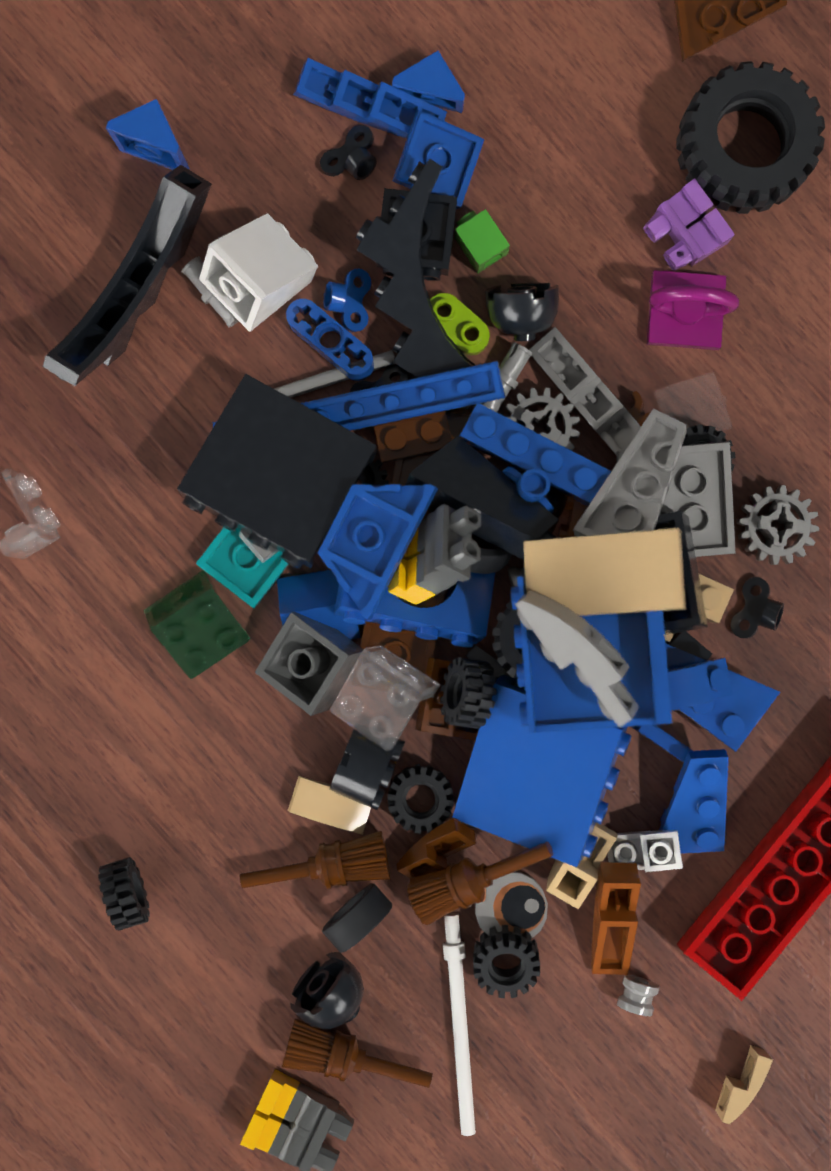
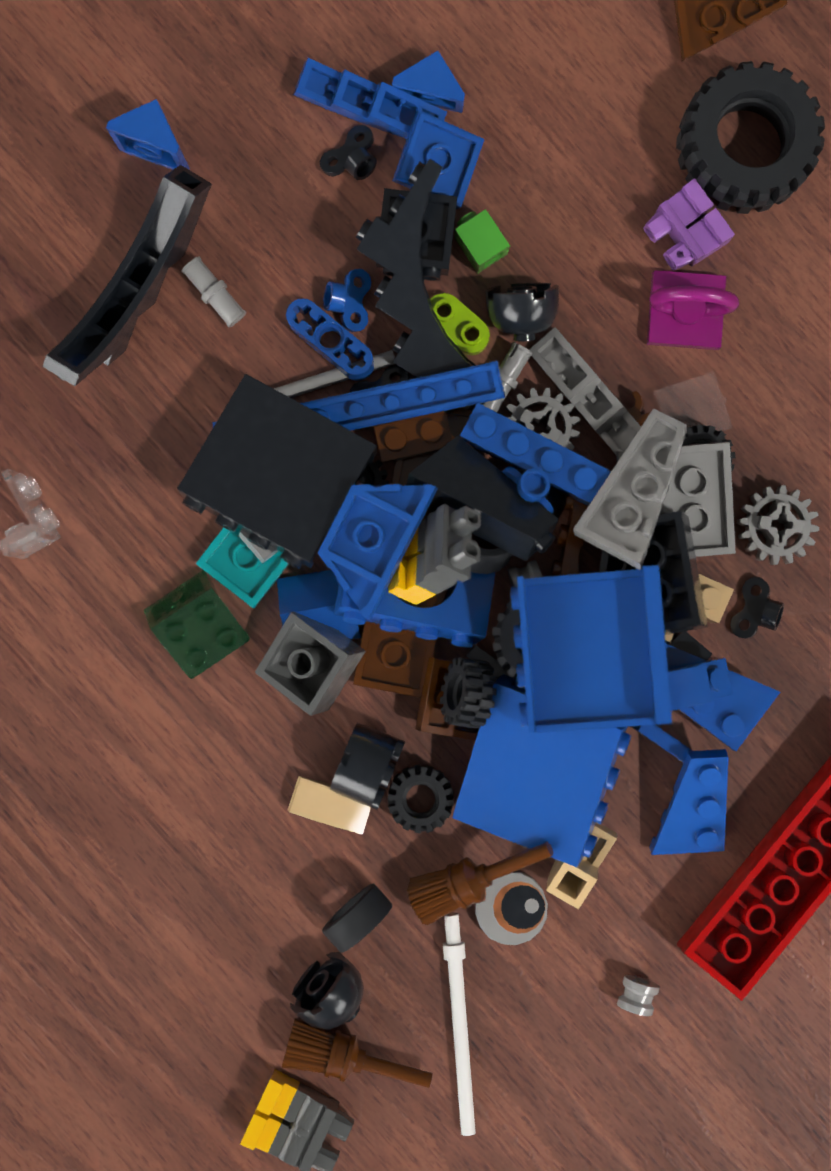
(124, 894): black tyre -> none
(256, 270): white slope -> none
(333, 864): reddish brown piece -> none
(382, 695): clear bracket -> none
(432, 849): reddish brown slope -> none
(506, 979): black tyre -> none
(571, 639): light grey slope -> none
(609, 572): tan tile -> none
(615, 917): dark orange slope -> none
(648, 849): white slope -> none
(737, 1093): tan slope -> none

